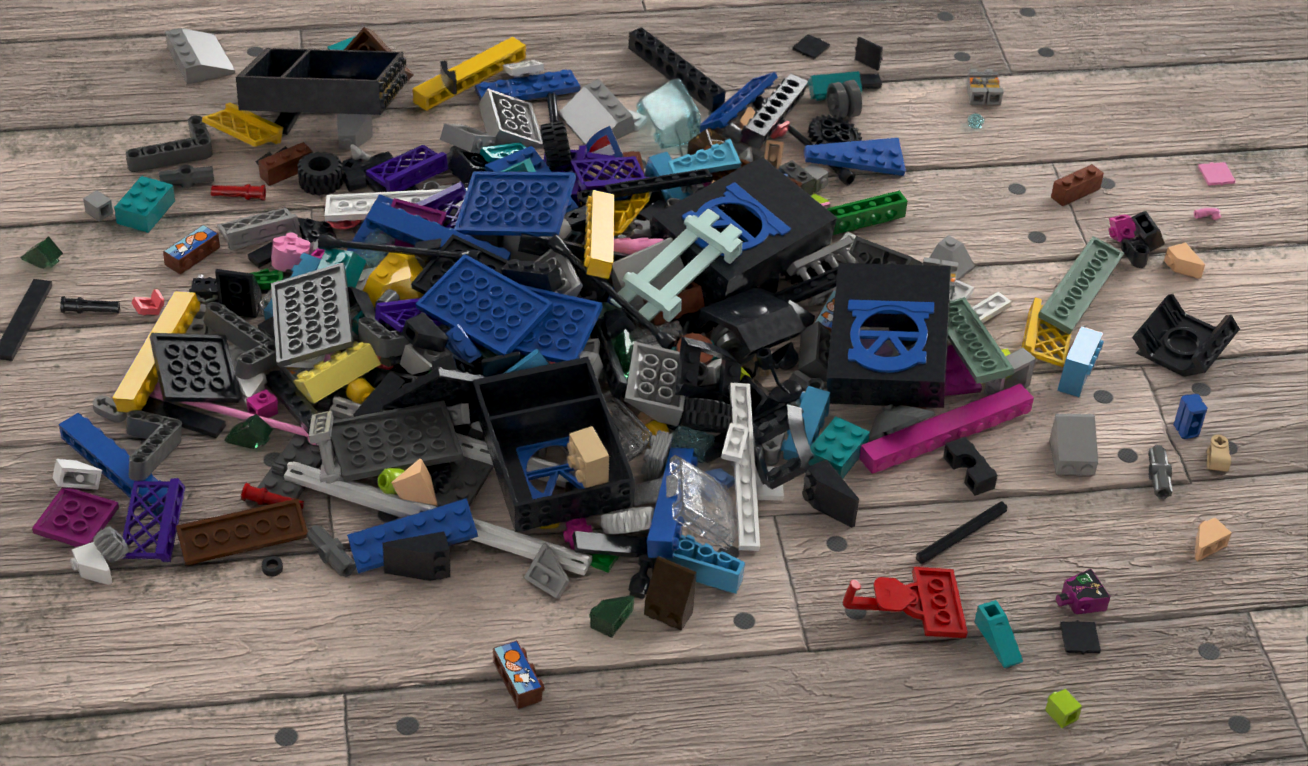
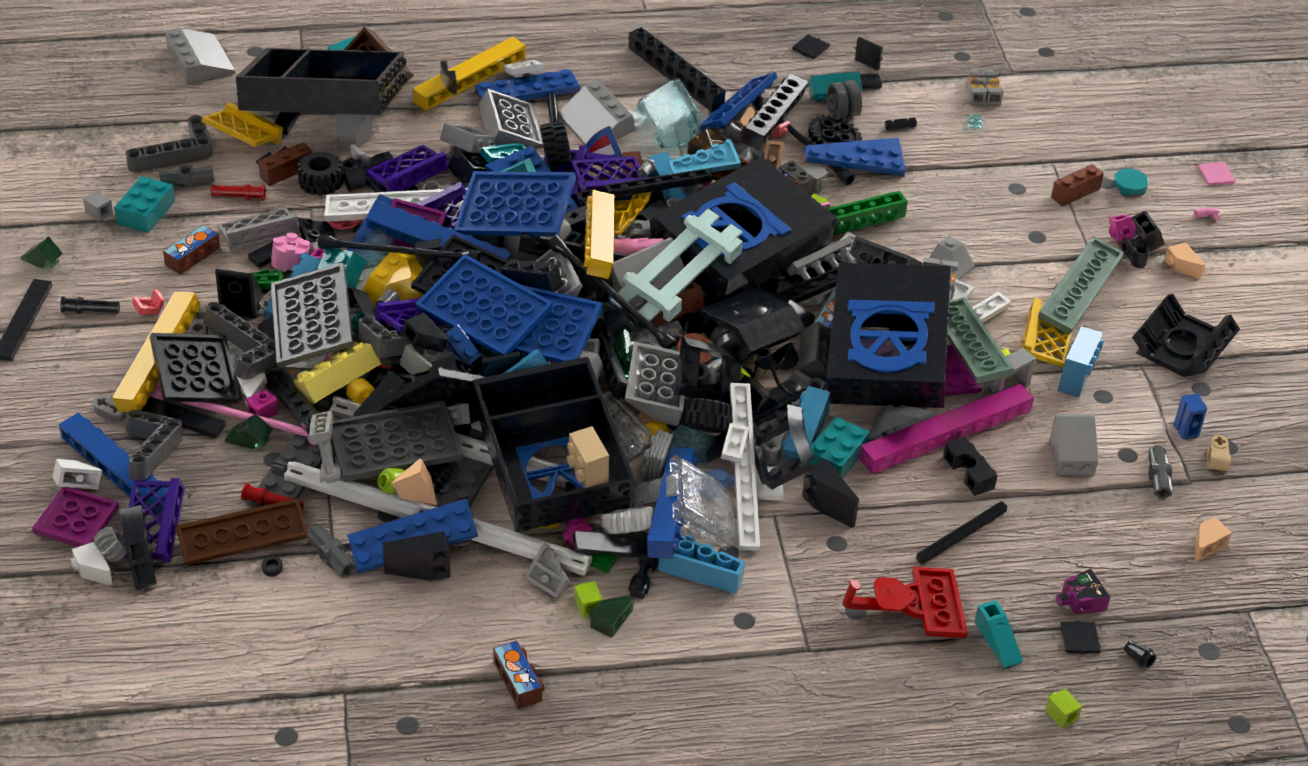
(138, 547): none -> black slope
(205, 289): black piece -> none
(586, 597): none -> lime brick
(648, 166): none -> light grey pin
(670, 594): dark brown slope -> none
(900, 123): none -> black axle
(1131, 181): none -> teal tile
(1140, 654): none -> black cone

